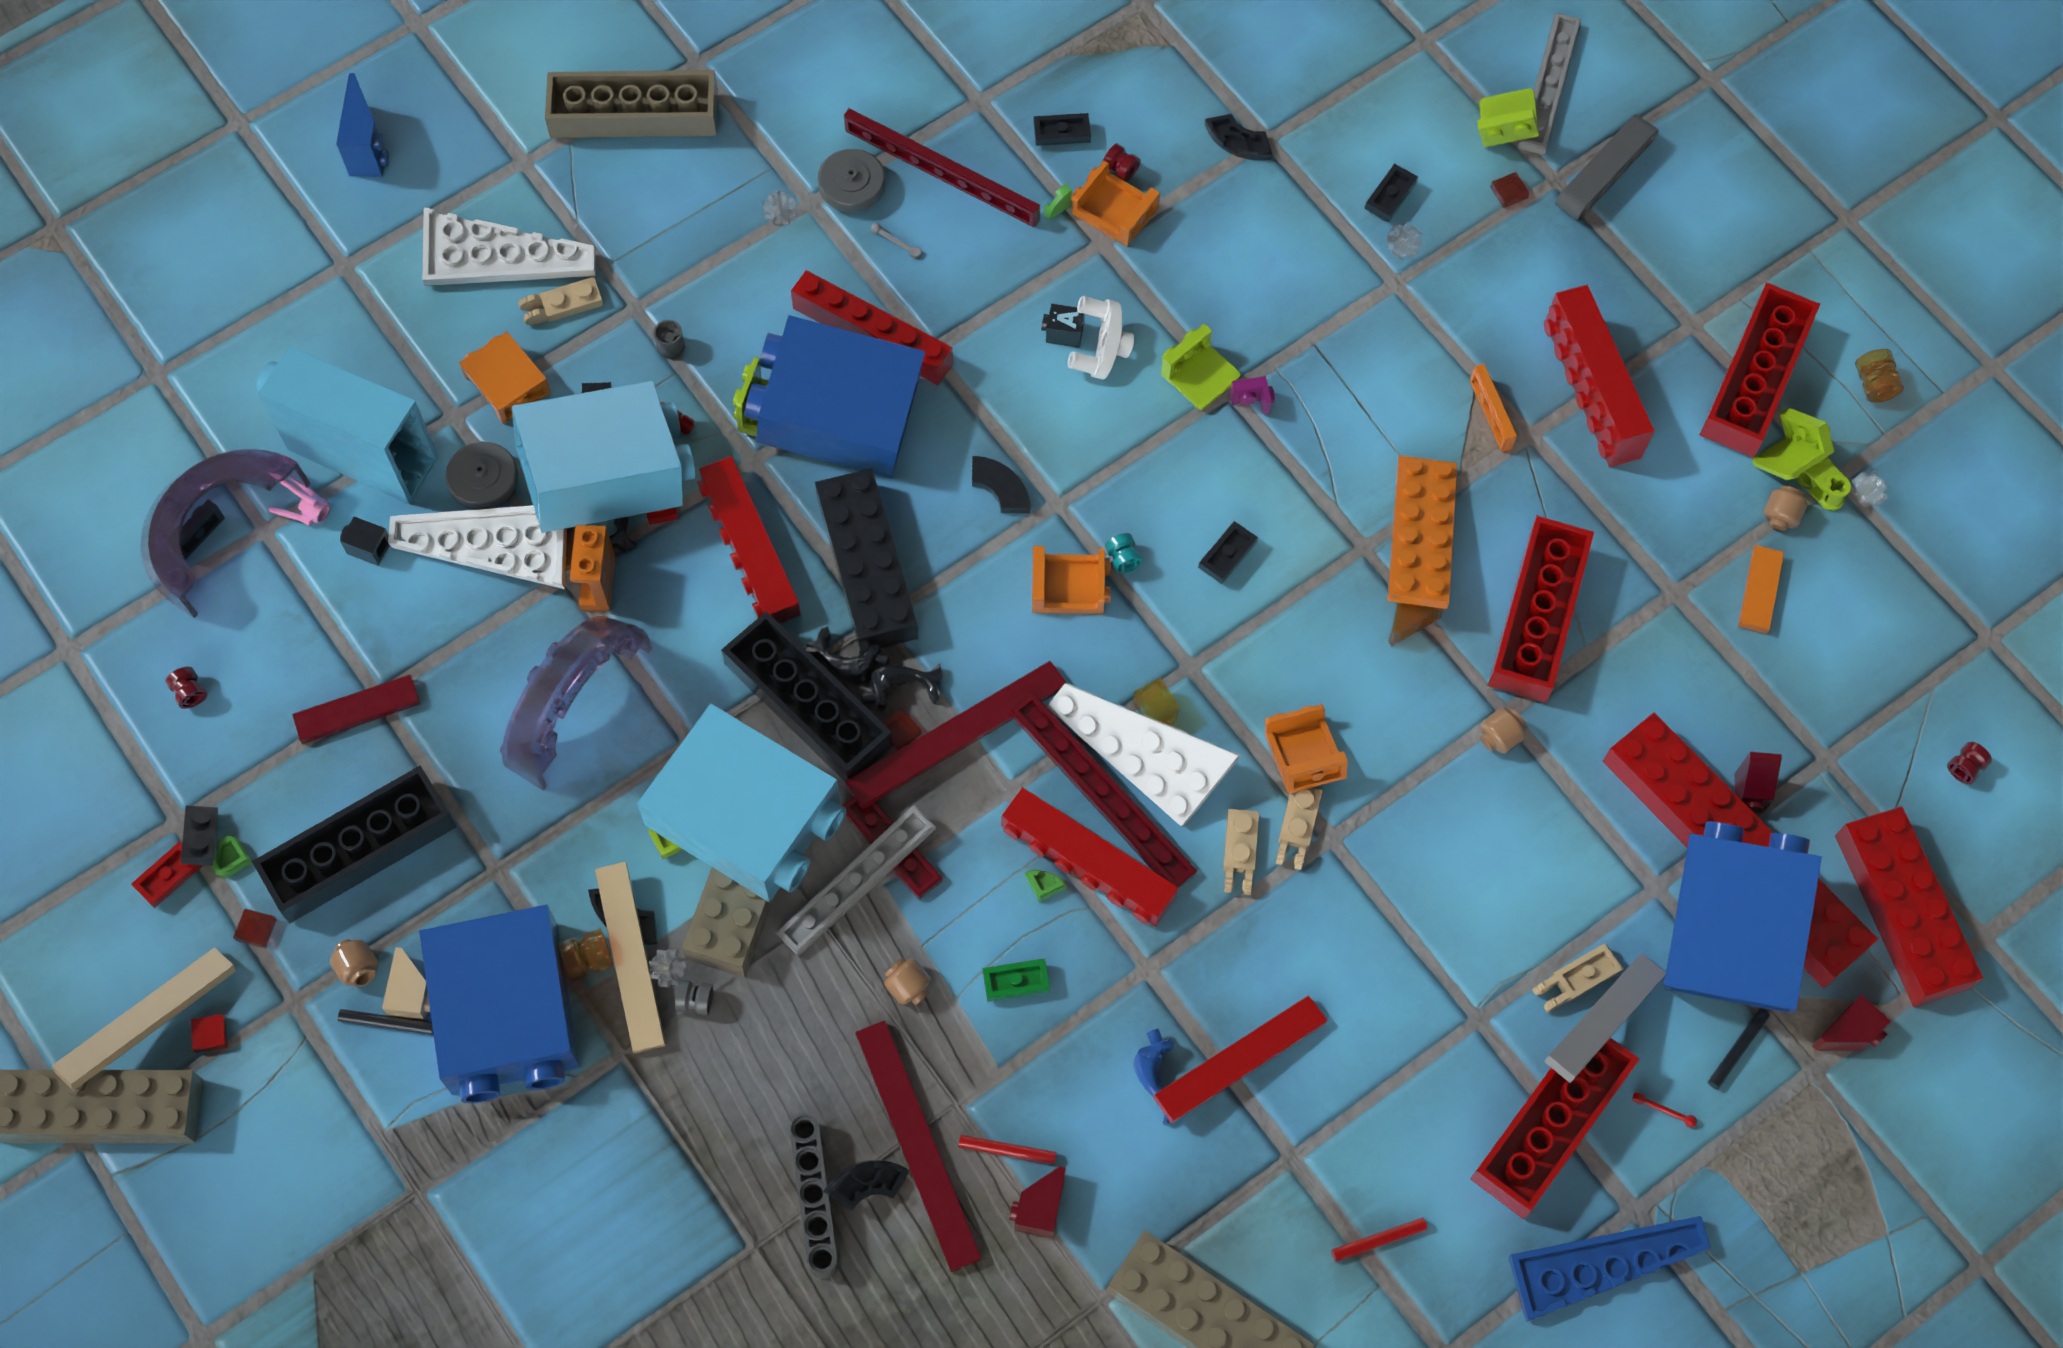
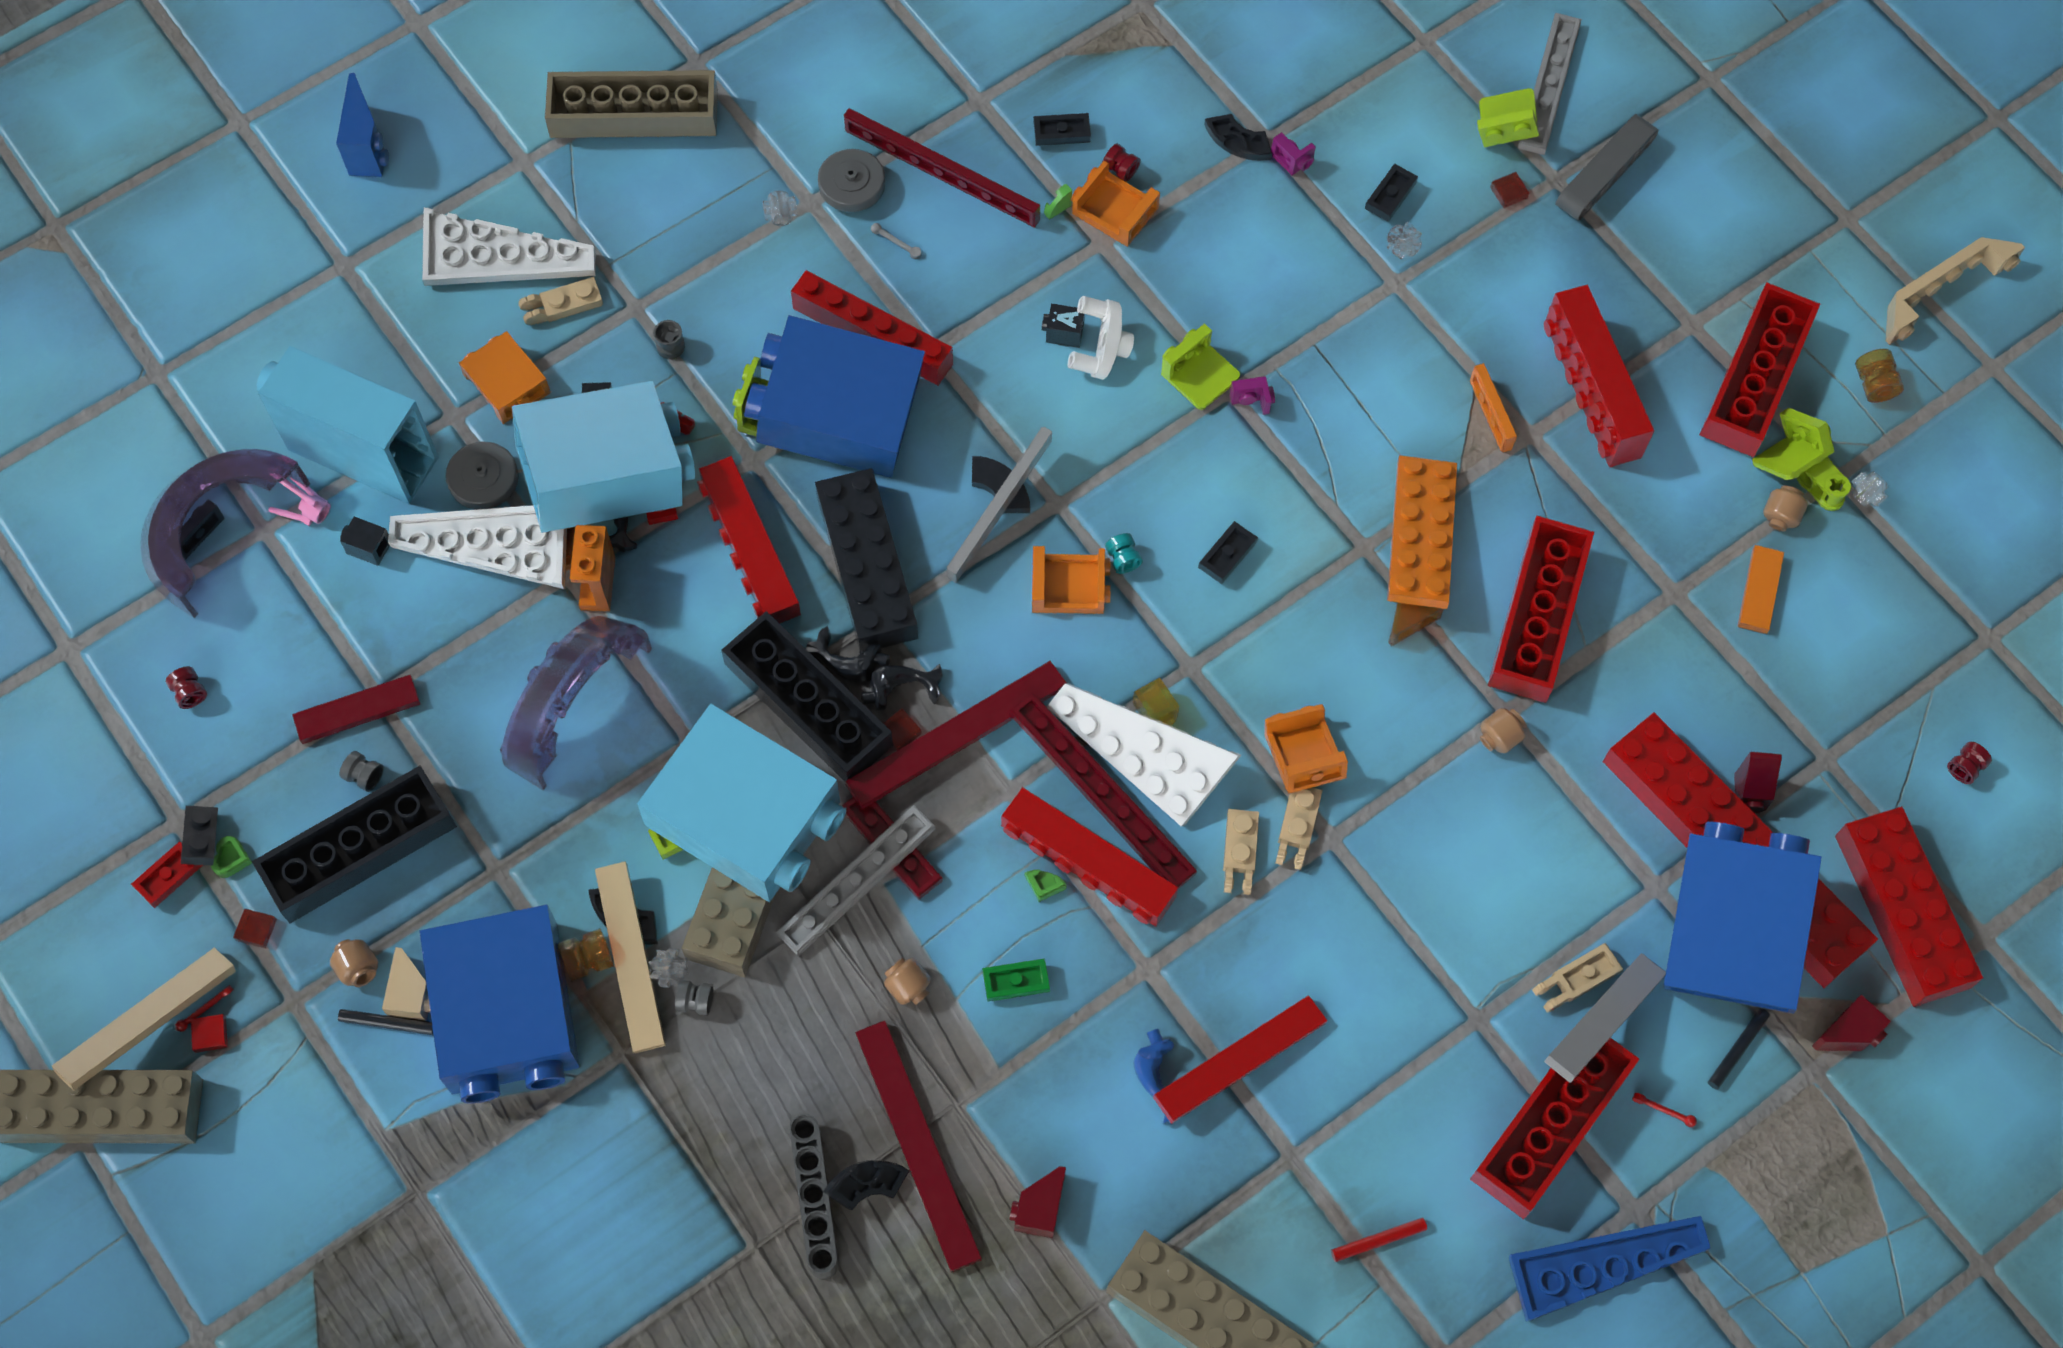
(181, 1025): none -> red hinge
(359, 770): none -> dark grey wheel
(999, 504): none -> light grey tile
(1007, 1149): red bar -> none
(1289, 155): none -> magenta bracket
(1994, 255): none -> tan slope

